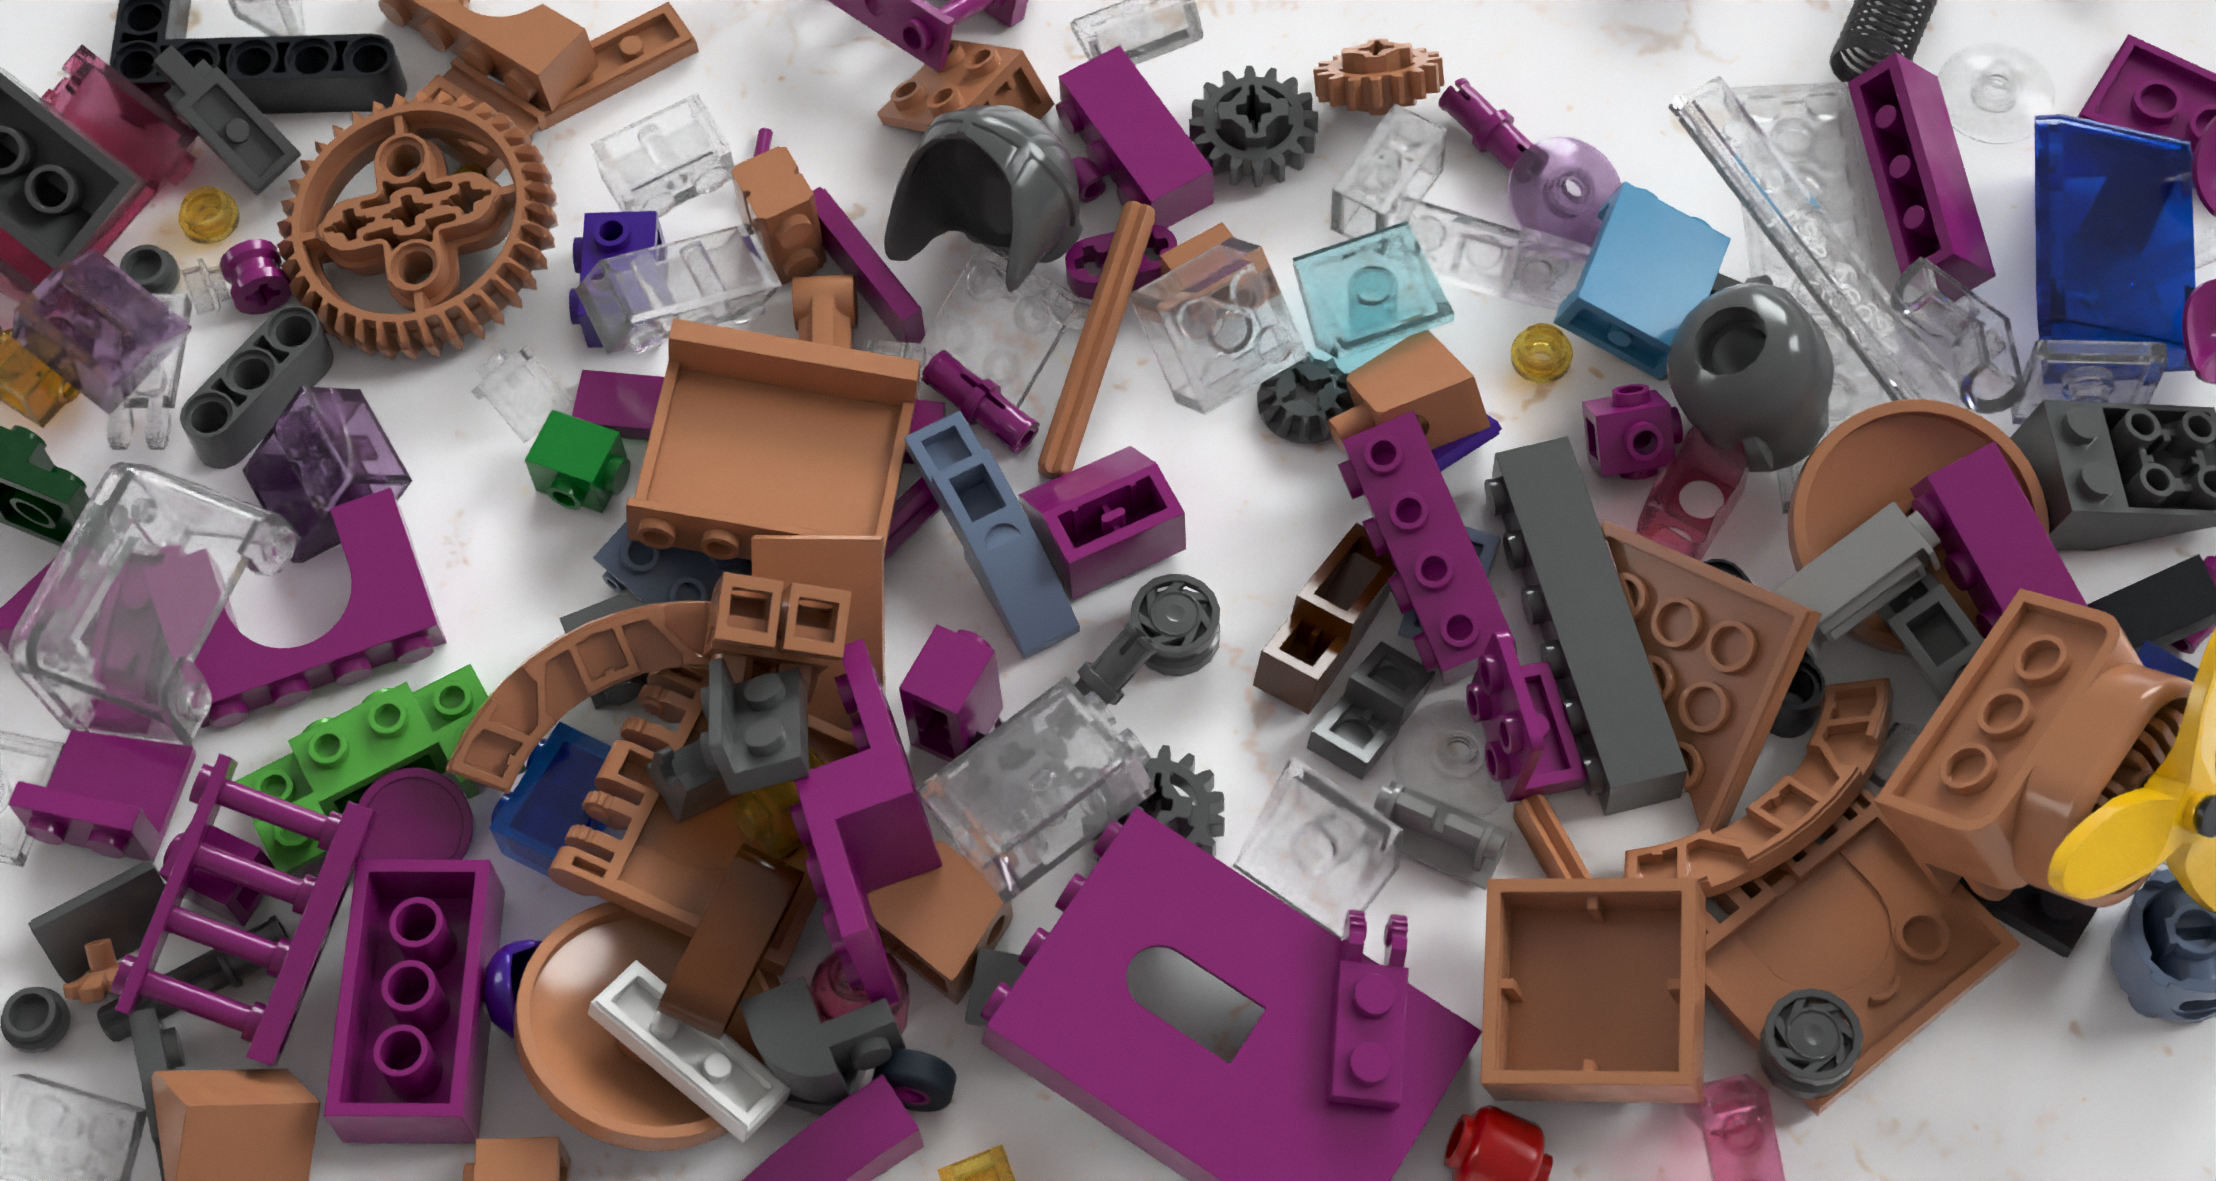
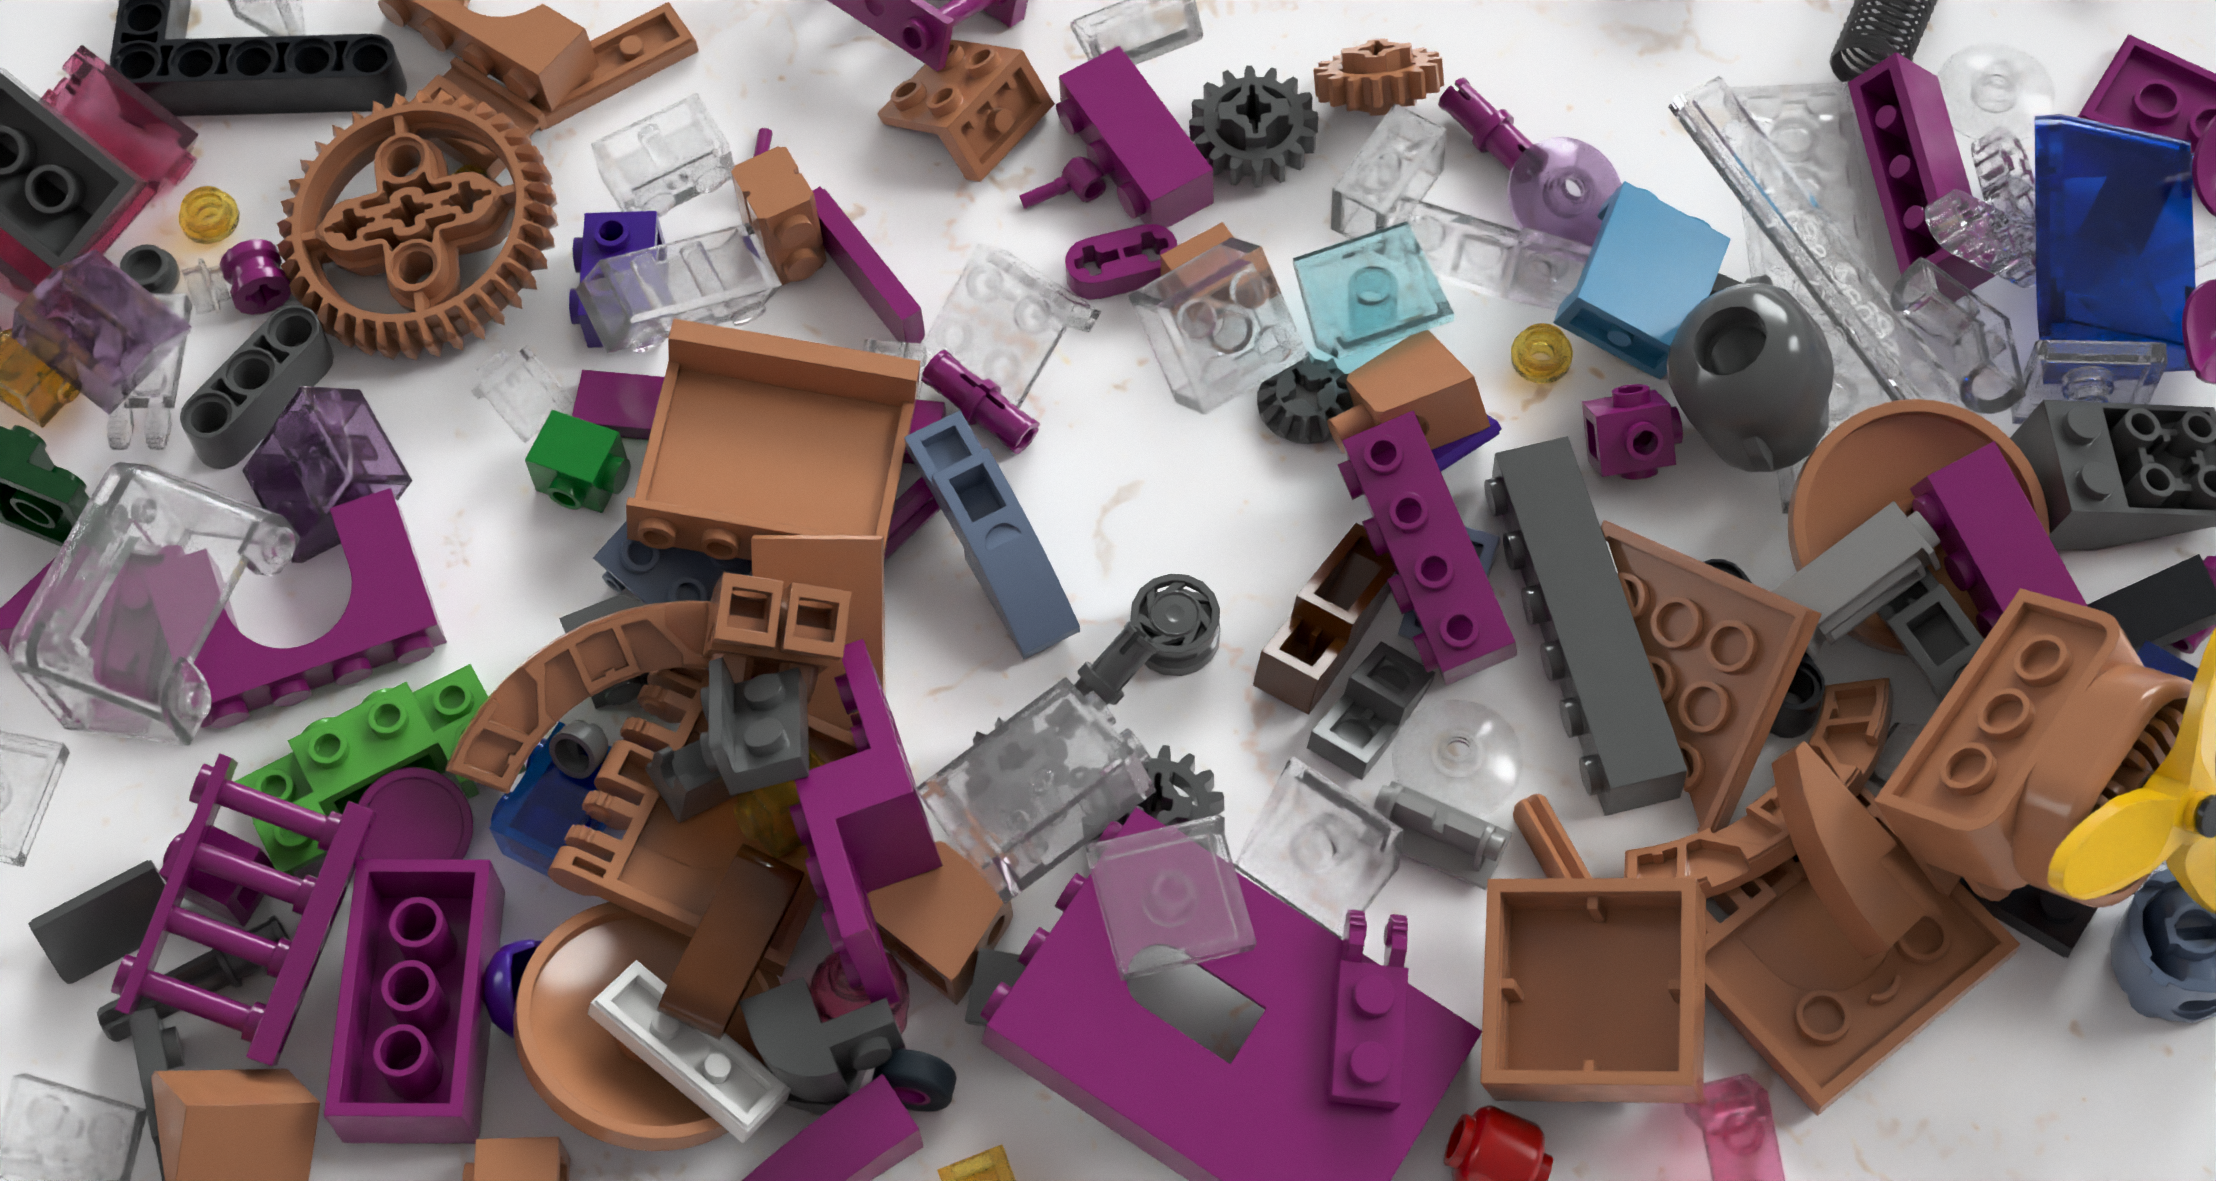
(35, 1019): dark grey plate -> none
(98, 980): nougat plant -> none
(107, 795): magenta bracket -> none
(226, 120): dark grey hinge -> none
(570, 744): none -> dark grey hinge
(825, 309): nougat piece -> none
(951, 693): magenta brick -> none
(996, 181): dark grey piece -> none
(1096, 340): nougat axle -> none
(1106, 520): magenta slope -> none
(1170, 897): none -> clear plate
(1523, 723): magenta bracket -> none
(1695, 462): clear pink piece -> none
(1809, 1045): dark grey wheel -> none
(1842, 853): none -> nougat slope
(2000, 229): none -> clear beam

